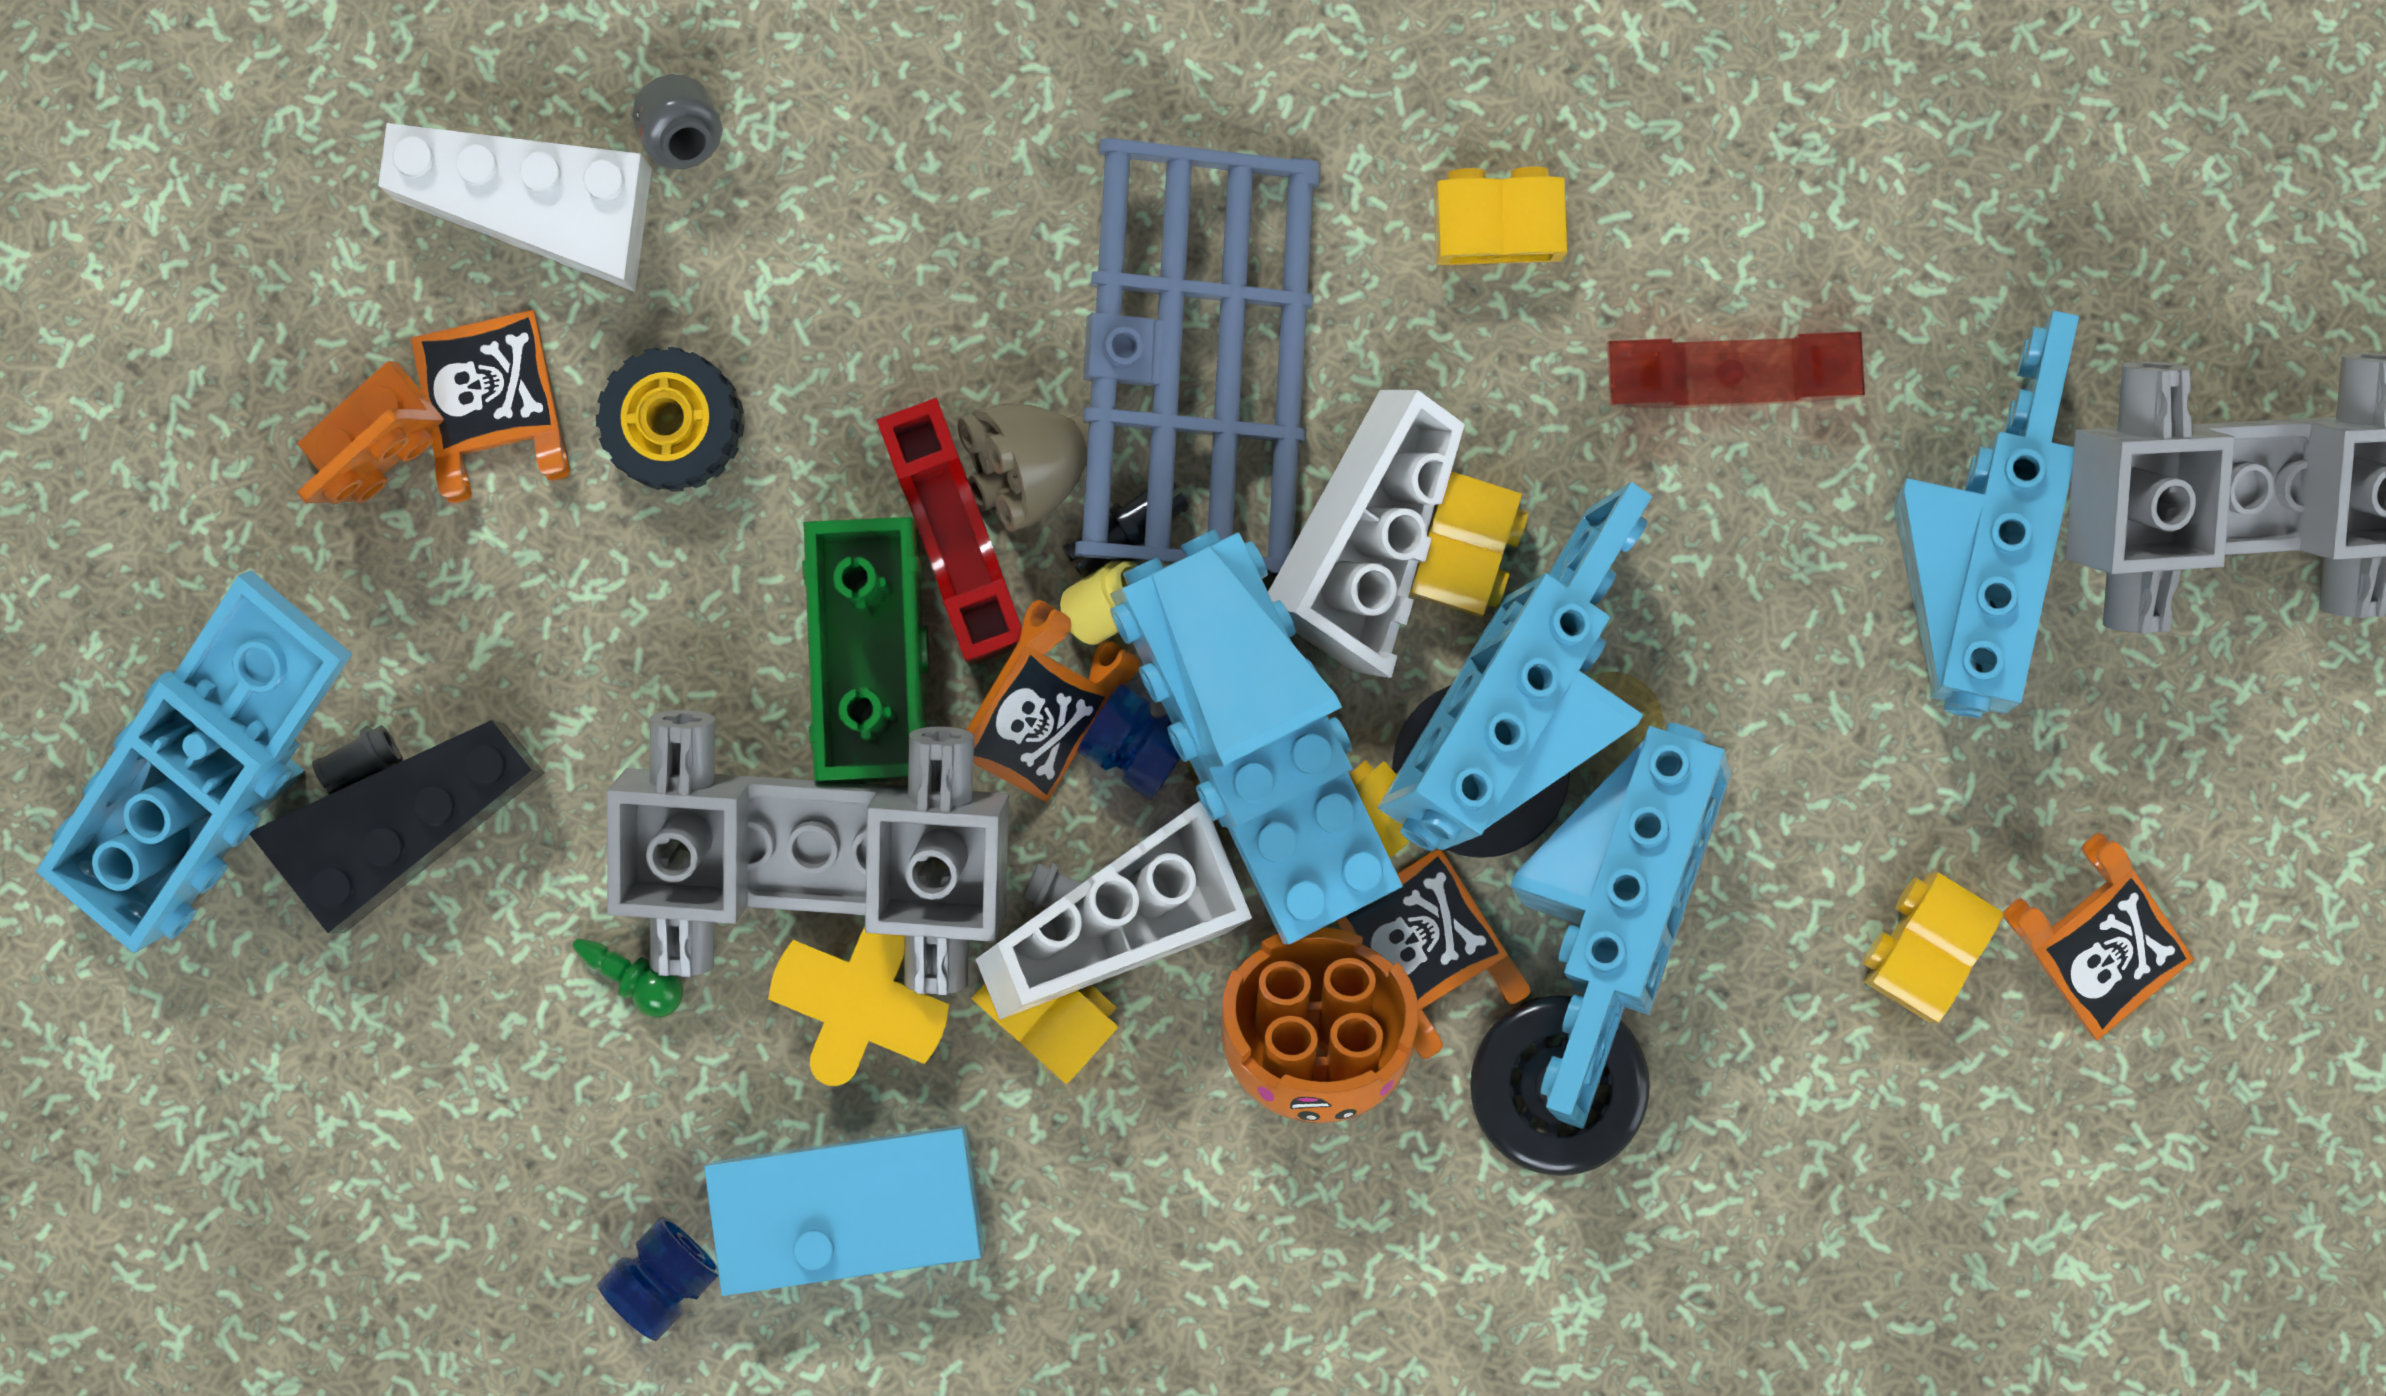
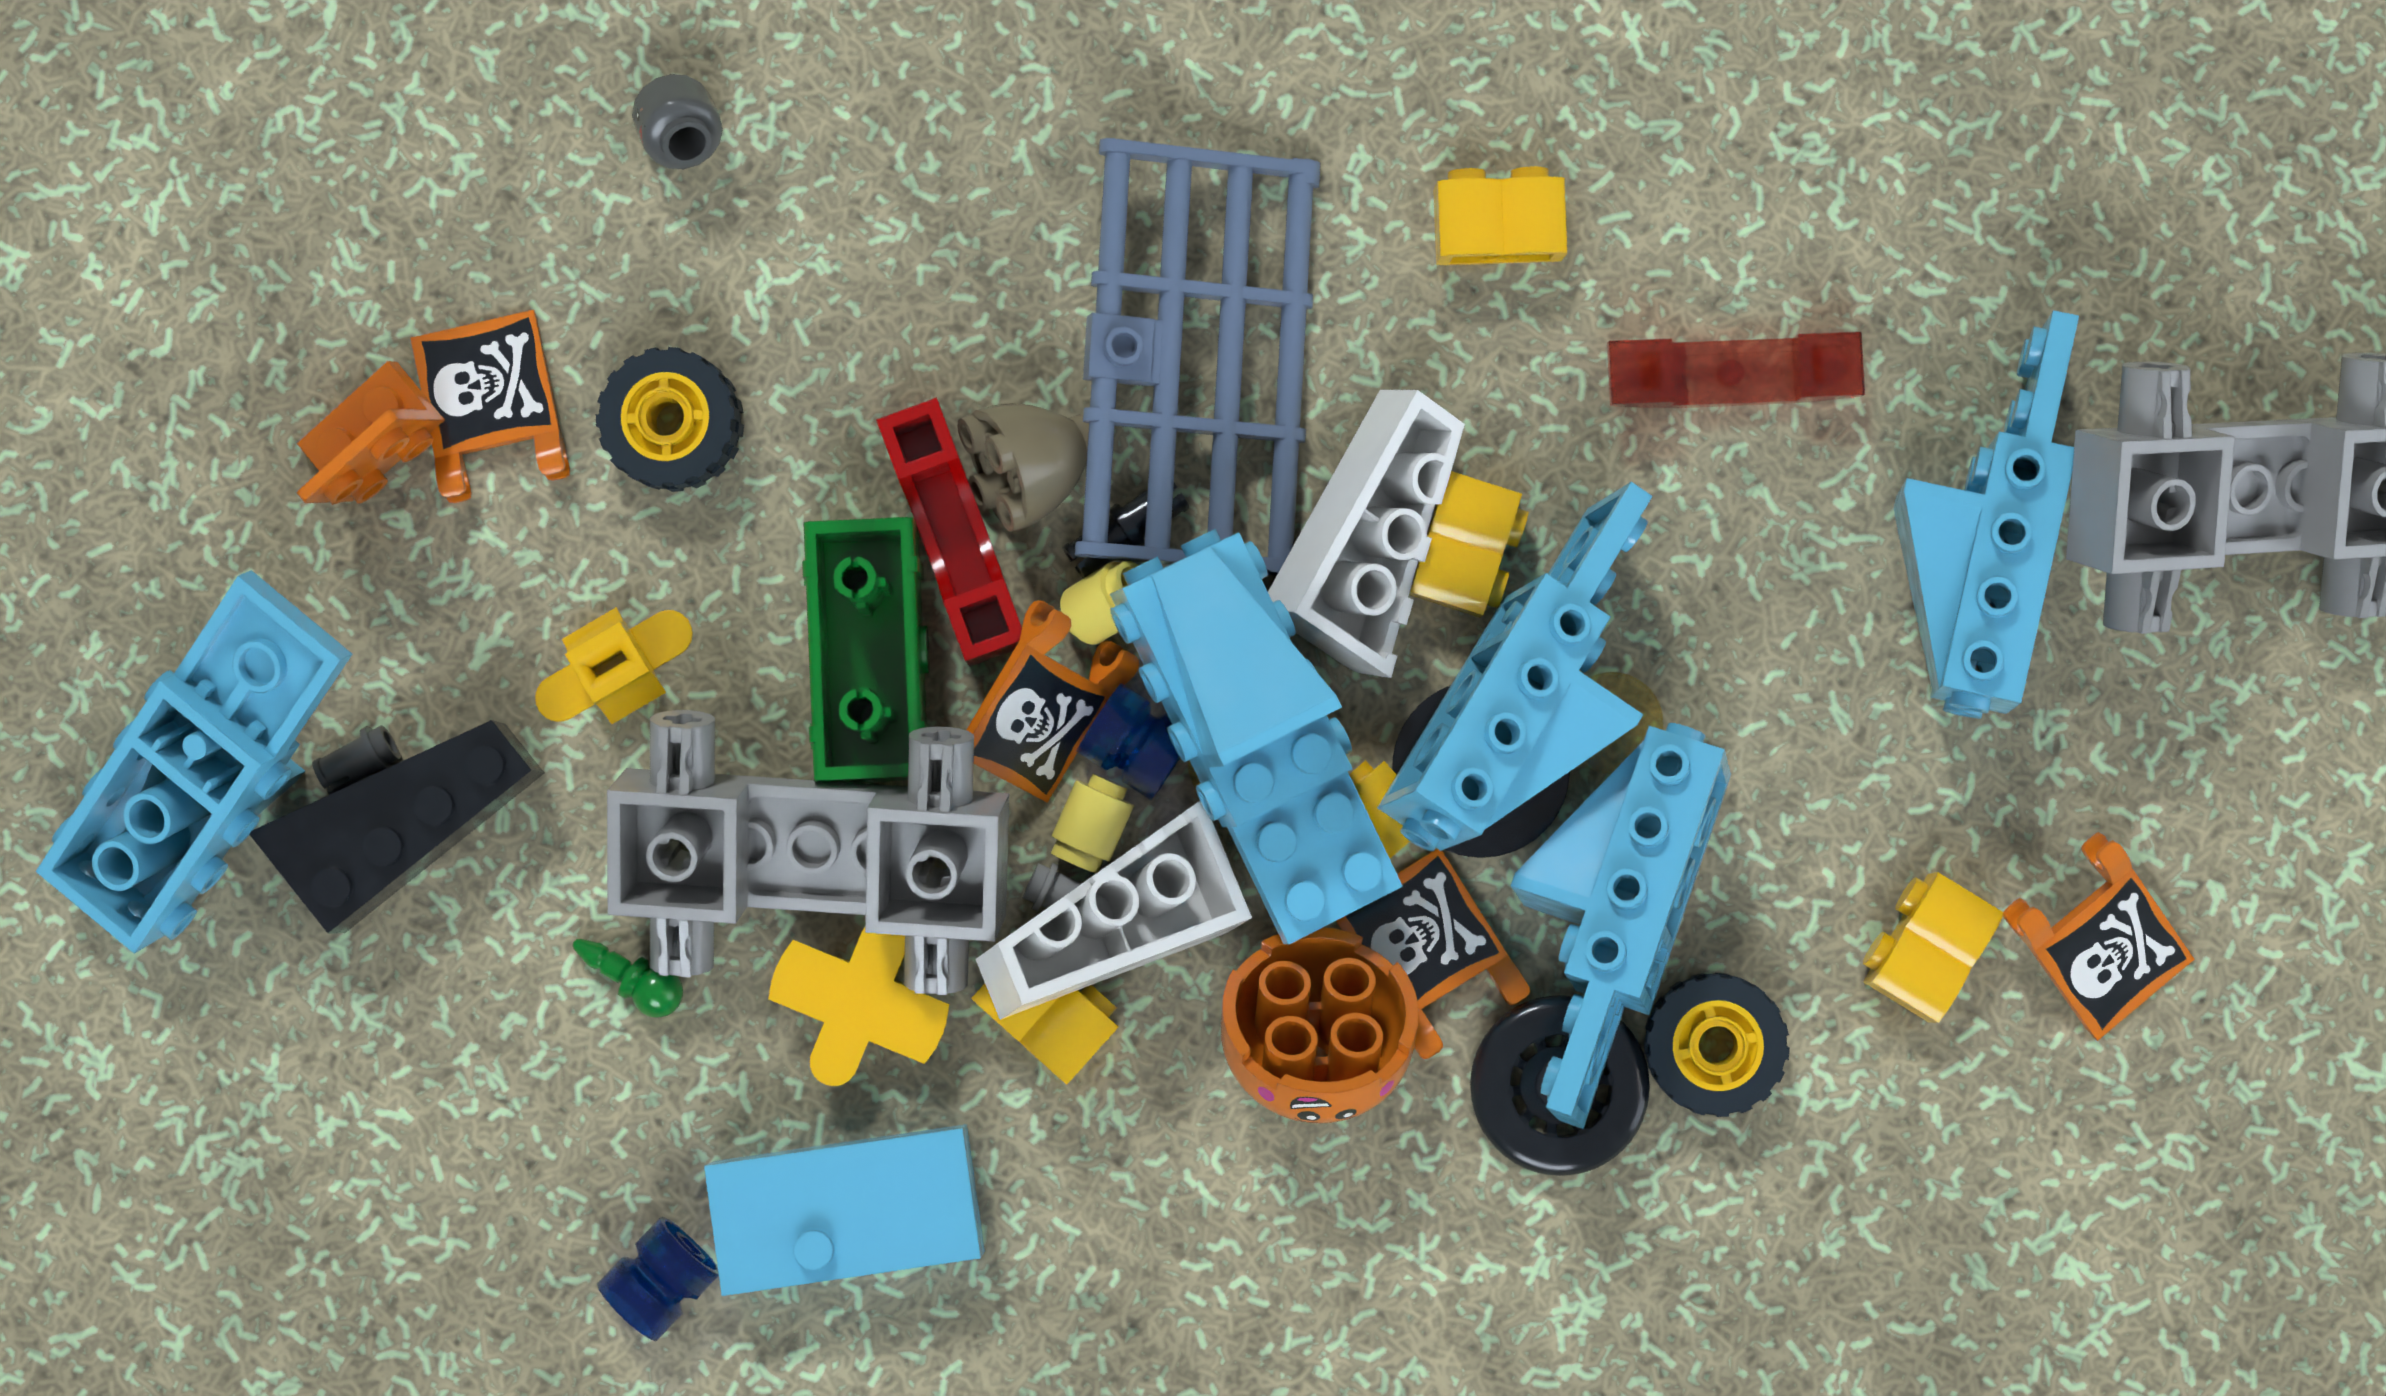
(535, 195): white wedge -> none
(613, 665): none -> yellow piece
(1091, 823): none -> light yellow brick
(1756, 1052): none -> black wheel

